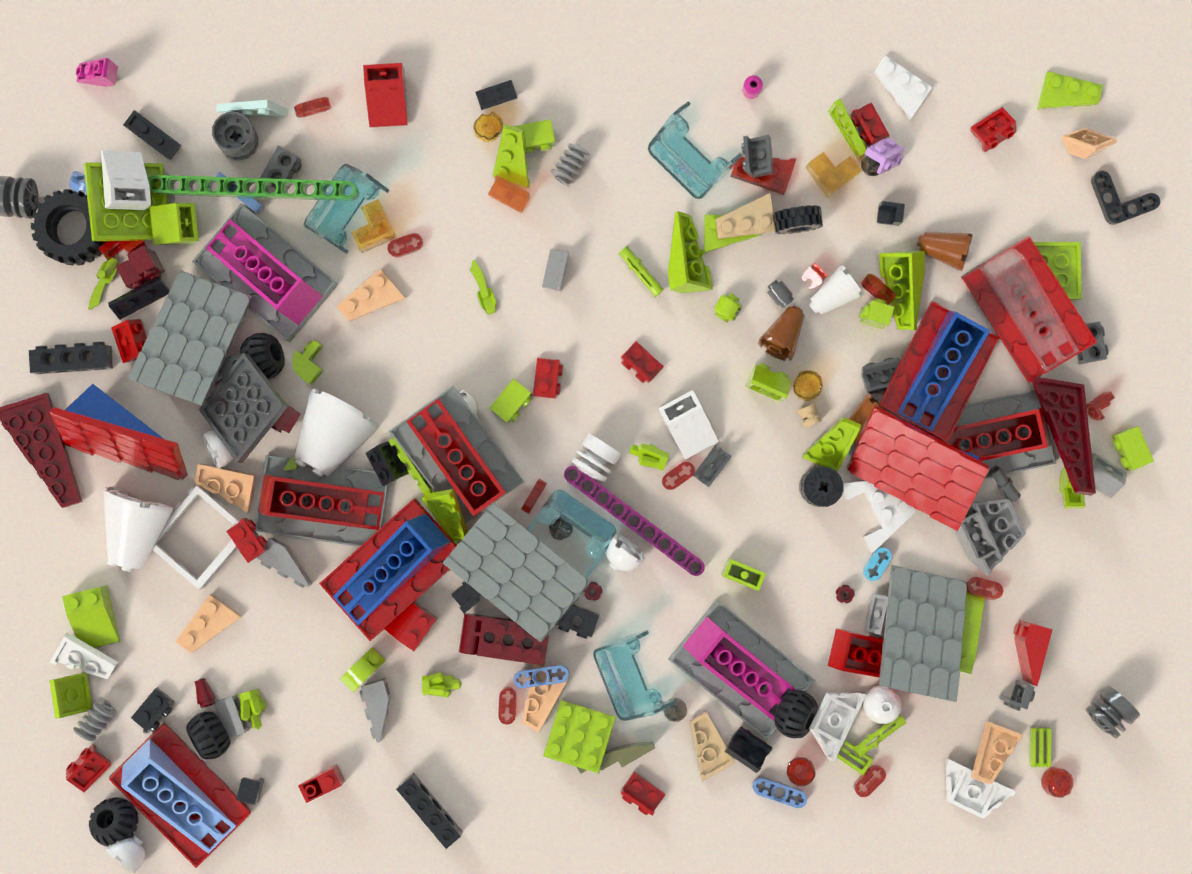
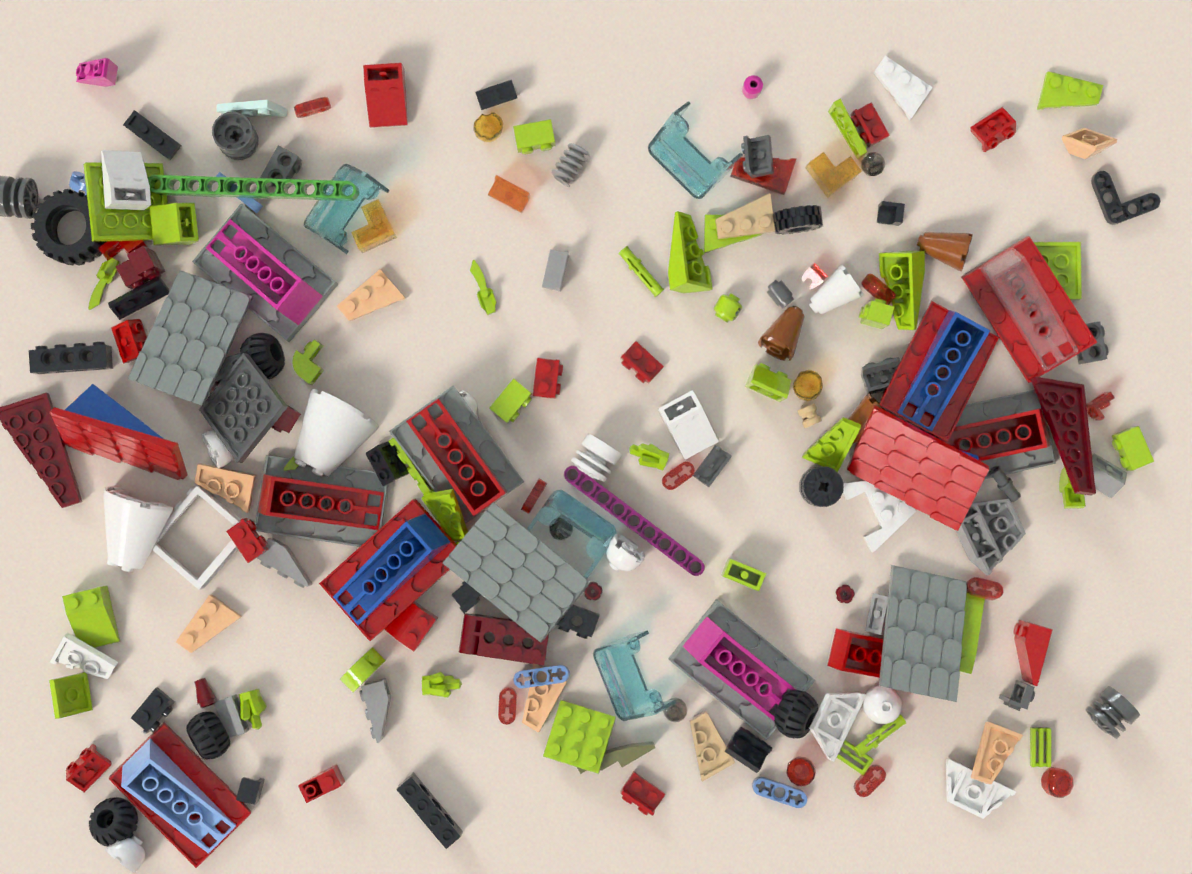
(96, 721): light grey piece -> none
(406, 249): clear red beam -> none
(511, 157): lime wing -> none
(880, 566): medium azure beam -> none
(886, 153): lavender bracket -> none

